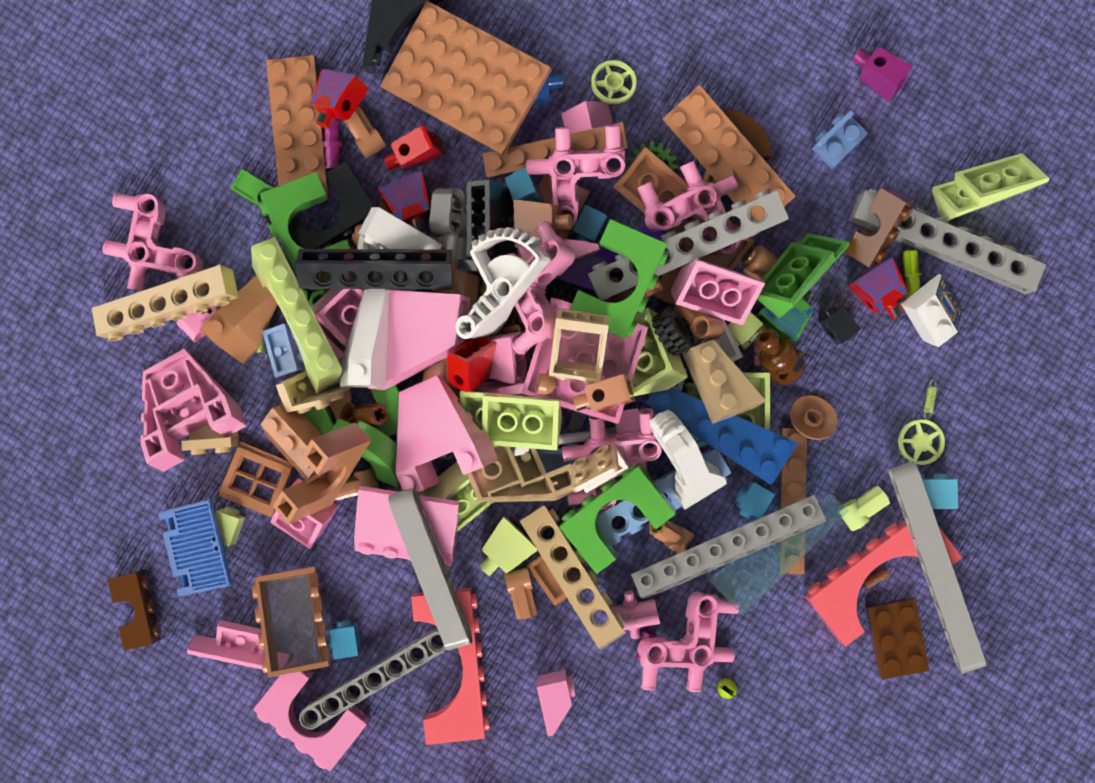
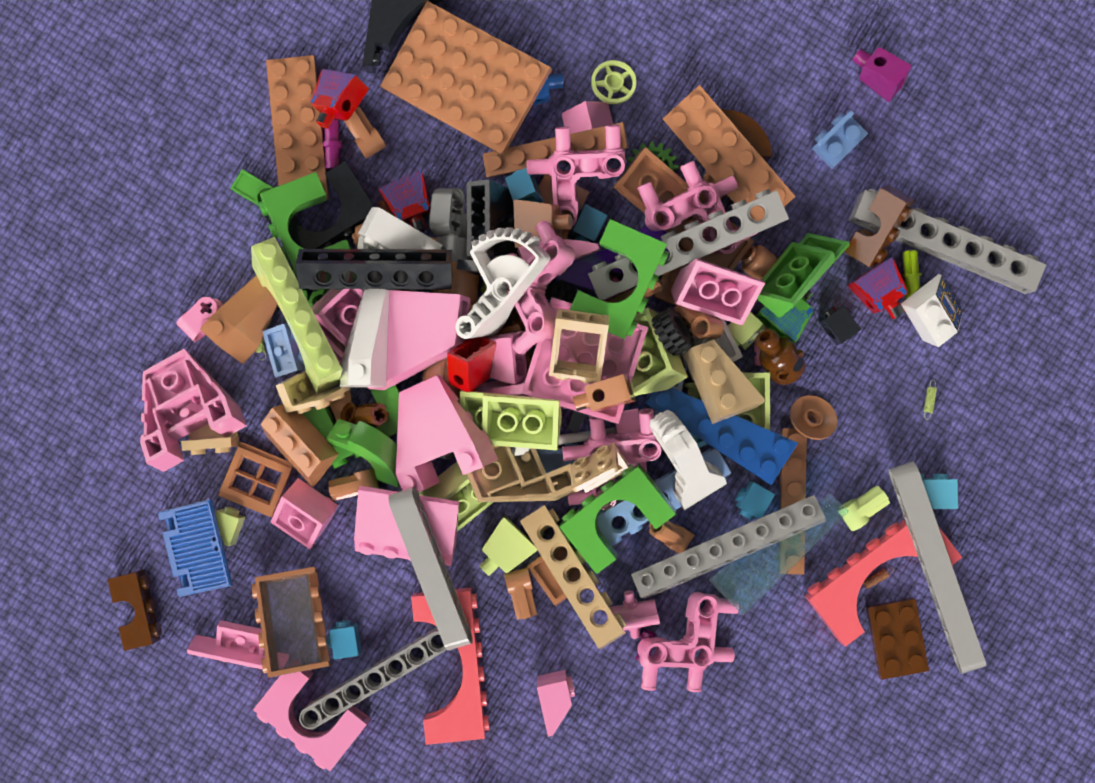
(127, 317): tan brick -> none
(145, 235): bright pink pin -> none
(333, 460): nougat arch -> none
(414, 149): red torso -> none
(545, 384): nougat hinge -> none
(730, 684): lime hinge -> none
(921, 441): yellowish green wheel -> none
(987, 185): yellowish green slope -> none

